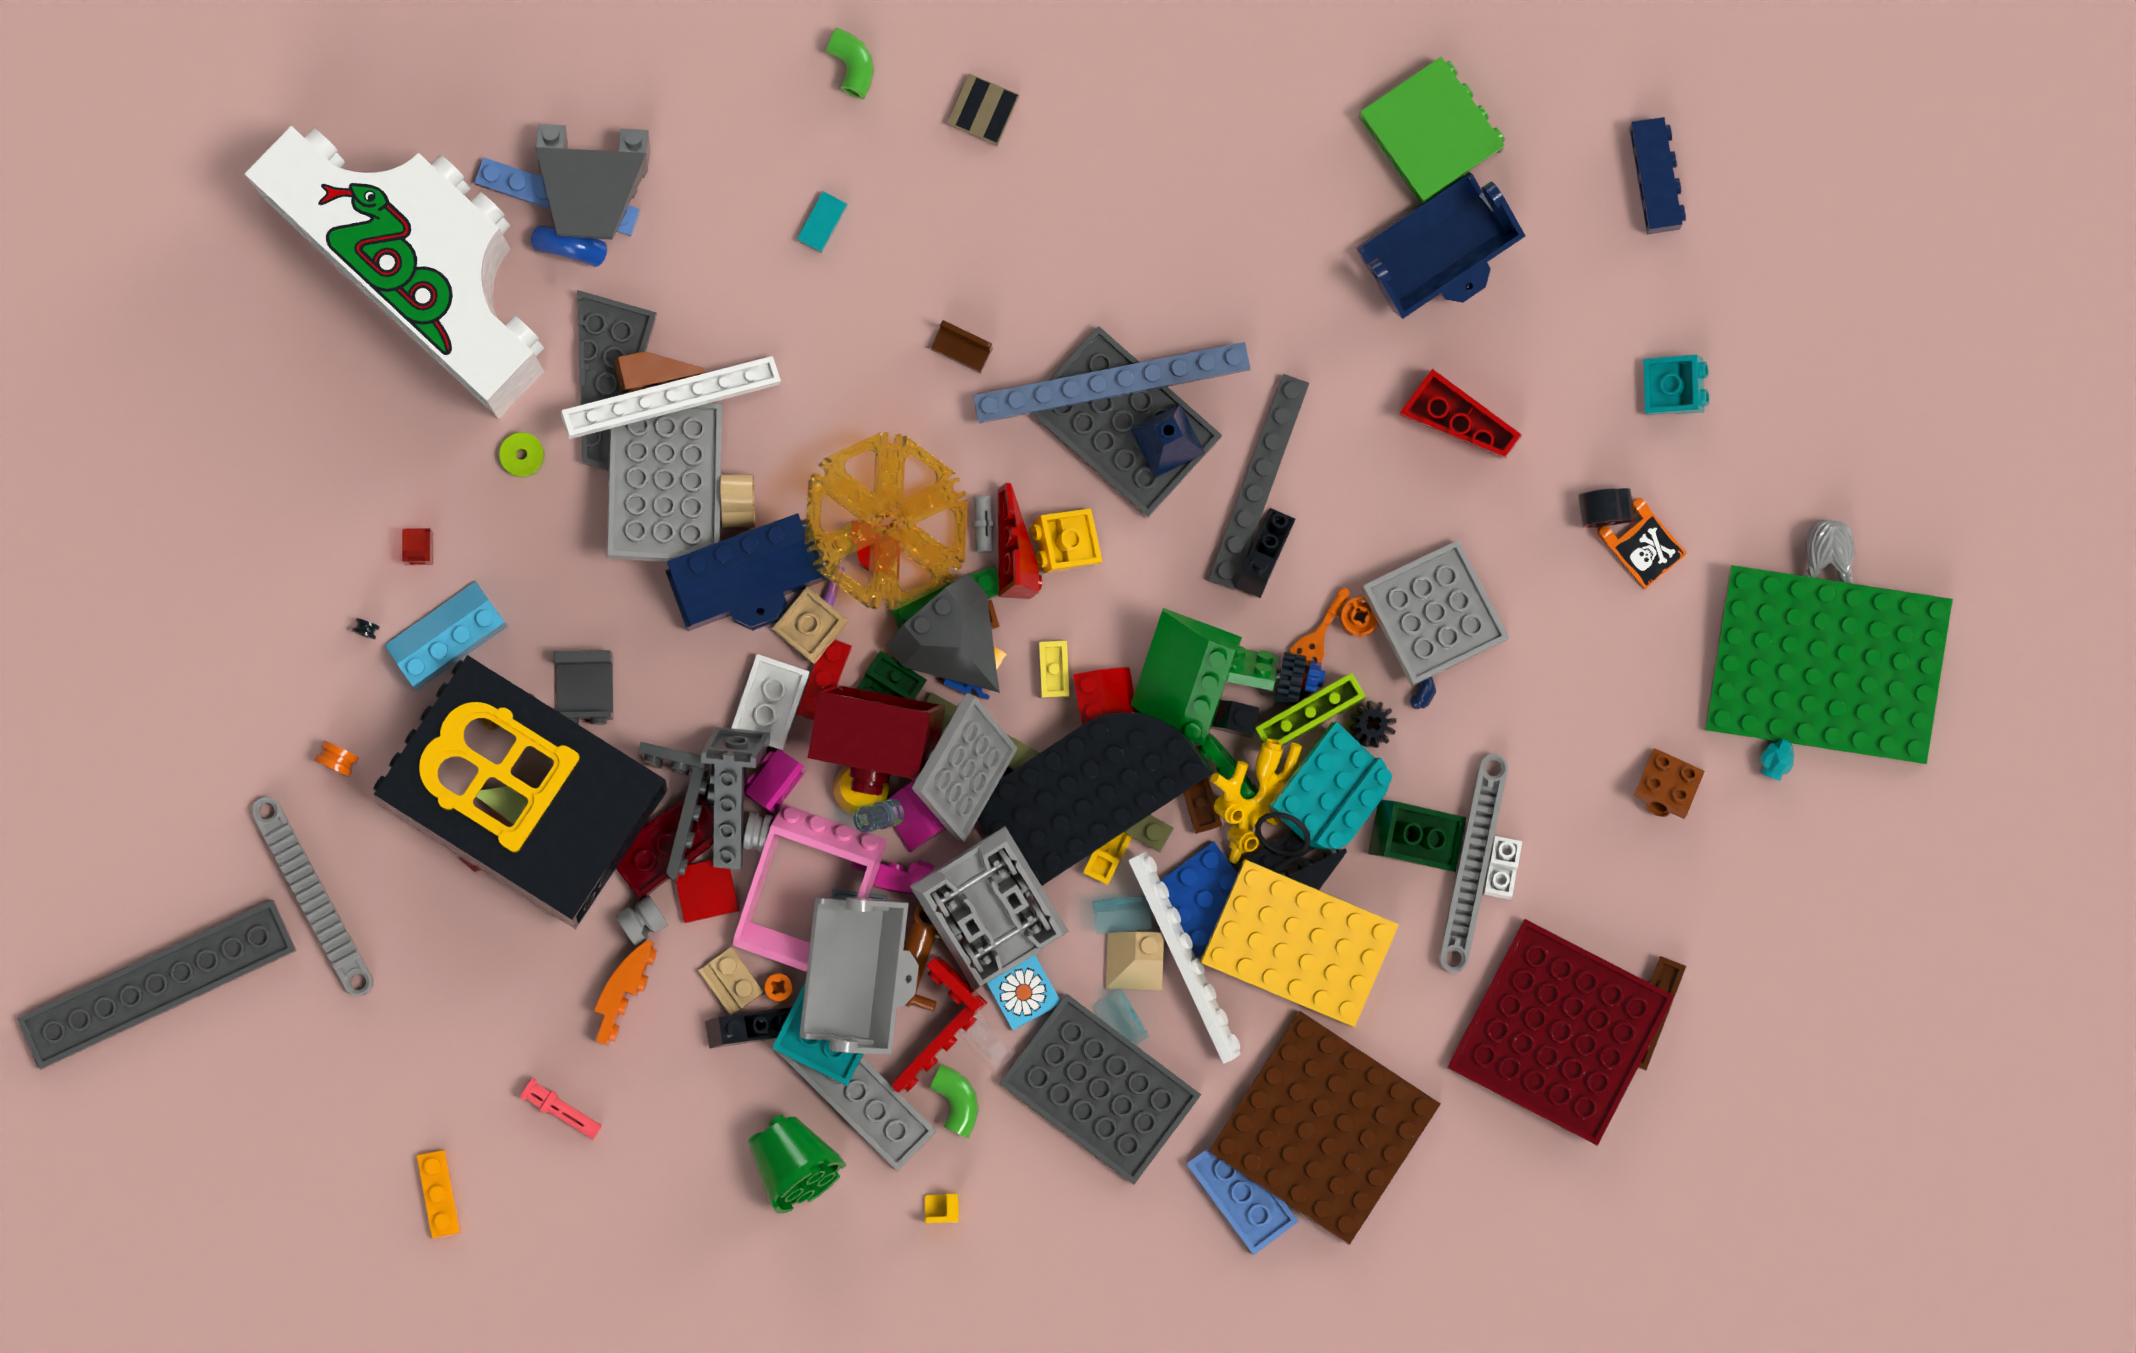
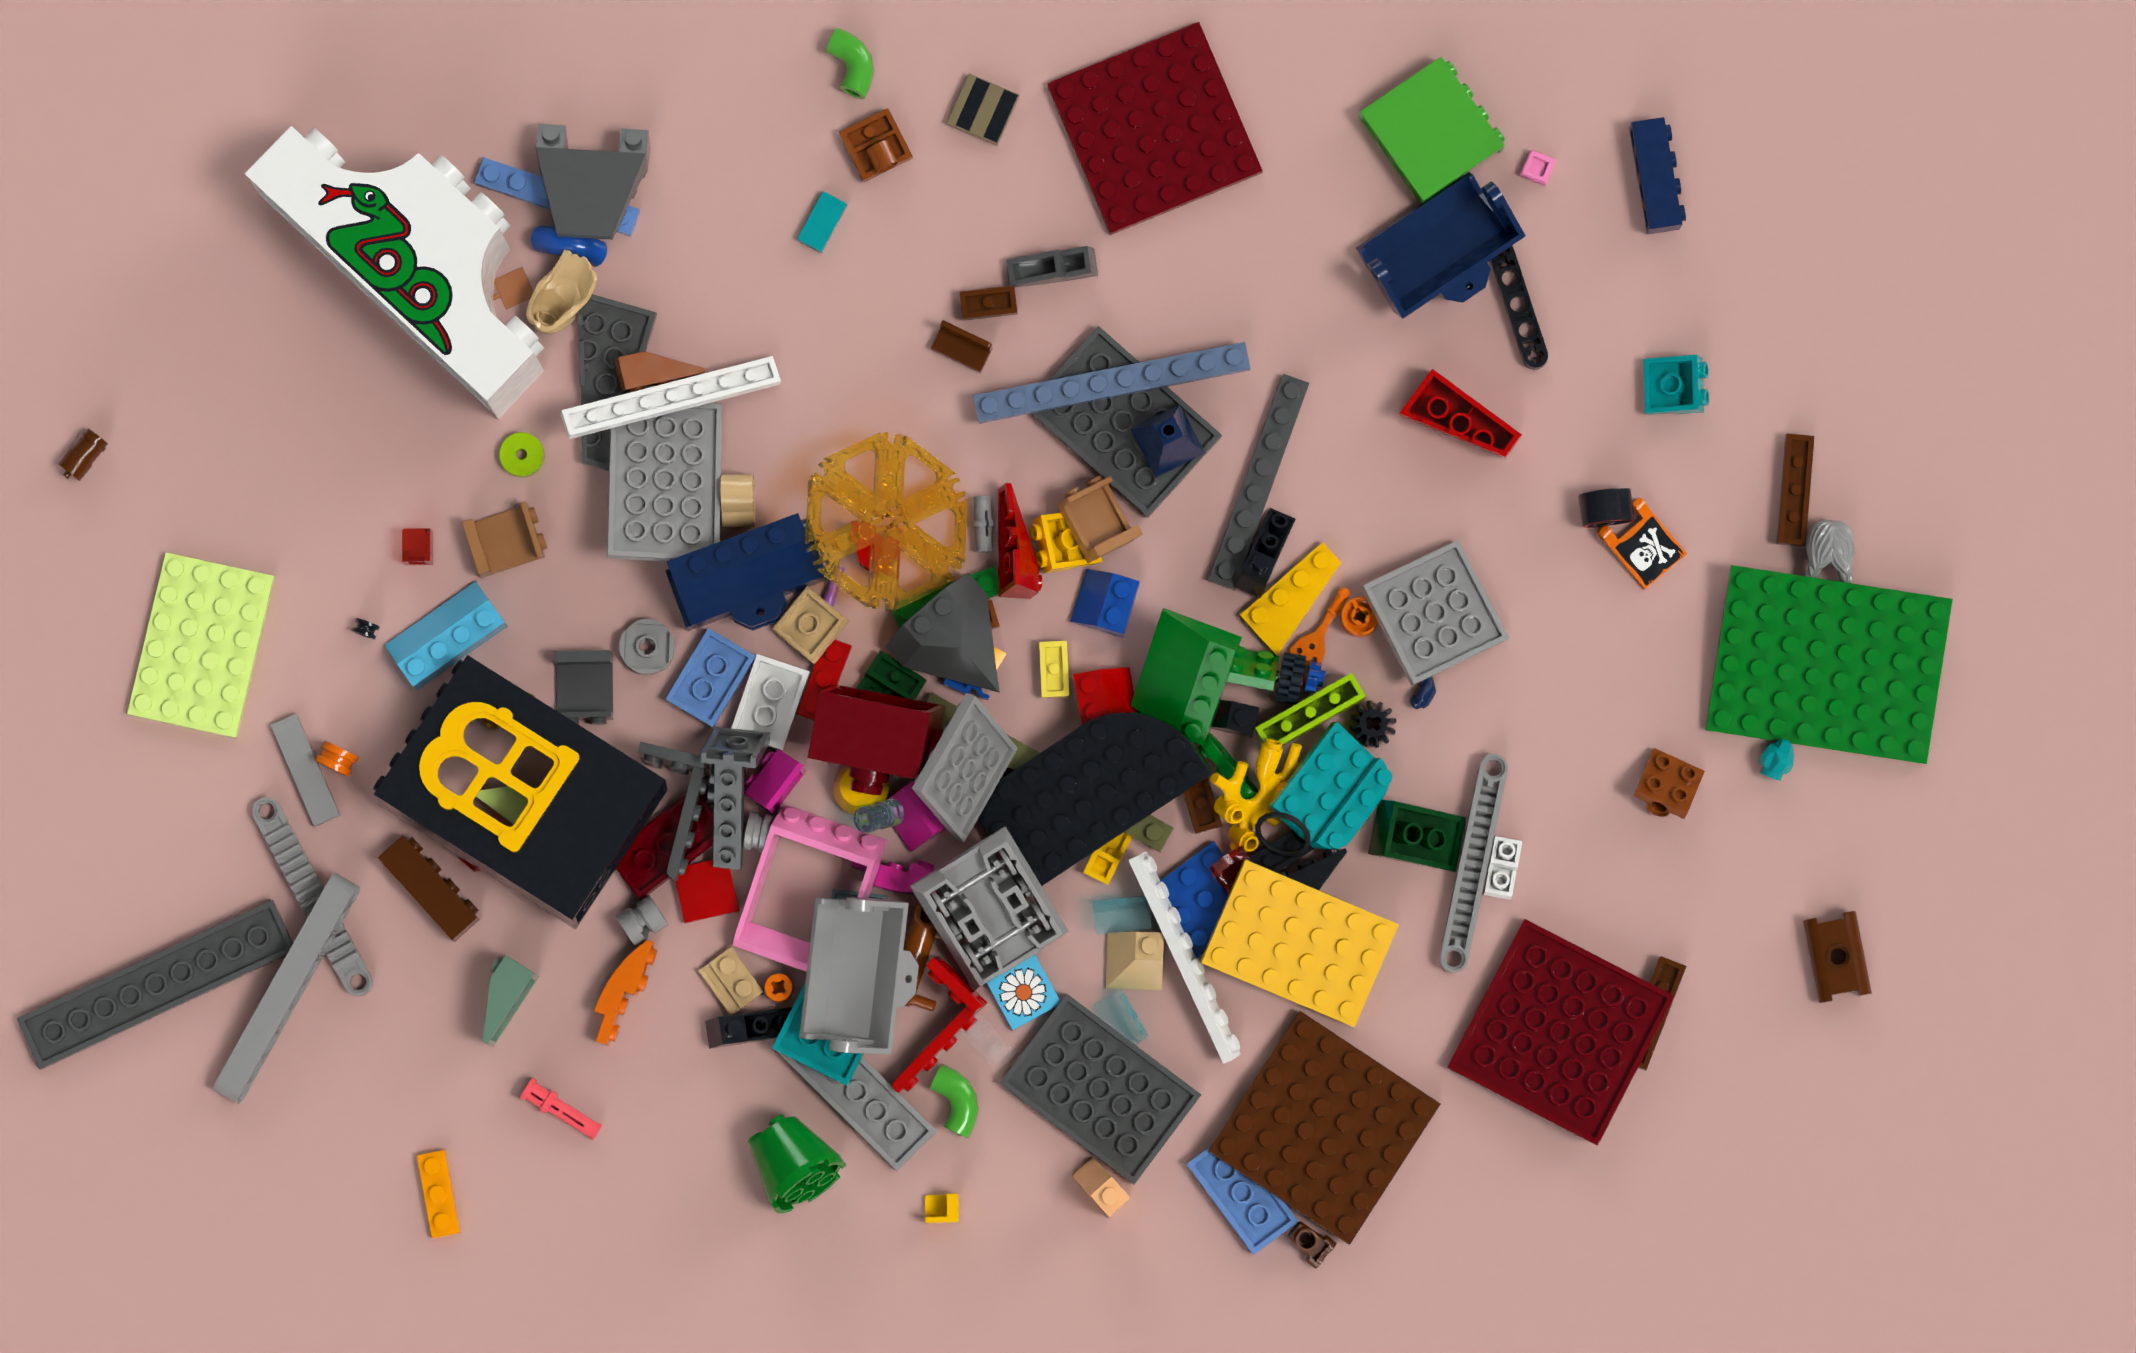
(82, 455): none -> reddish brown piece
(201, 645): none -> yellowish green plate
(286, 988): none -> light grey beam
(305, 770): none -> light grey tile
(428, 887): none -> reddish brown brick
(505, 540): none -> medium nougat panel
(506, 993): none -> sand green slope
(513, 288): none -> nougat piece
(561, 294): none -> tan hair
(636, 658): none -> light grey plate
(710, 678): none -> medium blue plate
(876, 145): none -> dark orange plate
(988, 303): none -> reddish brown plate
(1052, 267): none -> dark grey slope
(1097, 519): none -> medium nougat panel
(1101, 1187): none -> light nougat slope
(1105, 602): none -> blue slope
(1154, 128): none -> dark red plate
(1227, 868): none -> clear red panel
(1287, 602): none -> yellow wing
(1316, 1245): none -> reddish brown plate
(1518, 318): none -> black beam
(1537, 167): none -> bright pink tile
(1795, 490): none -> reddish brown plate
(1834, 978): none -> reddish brown piece

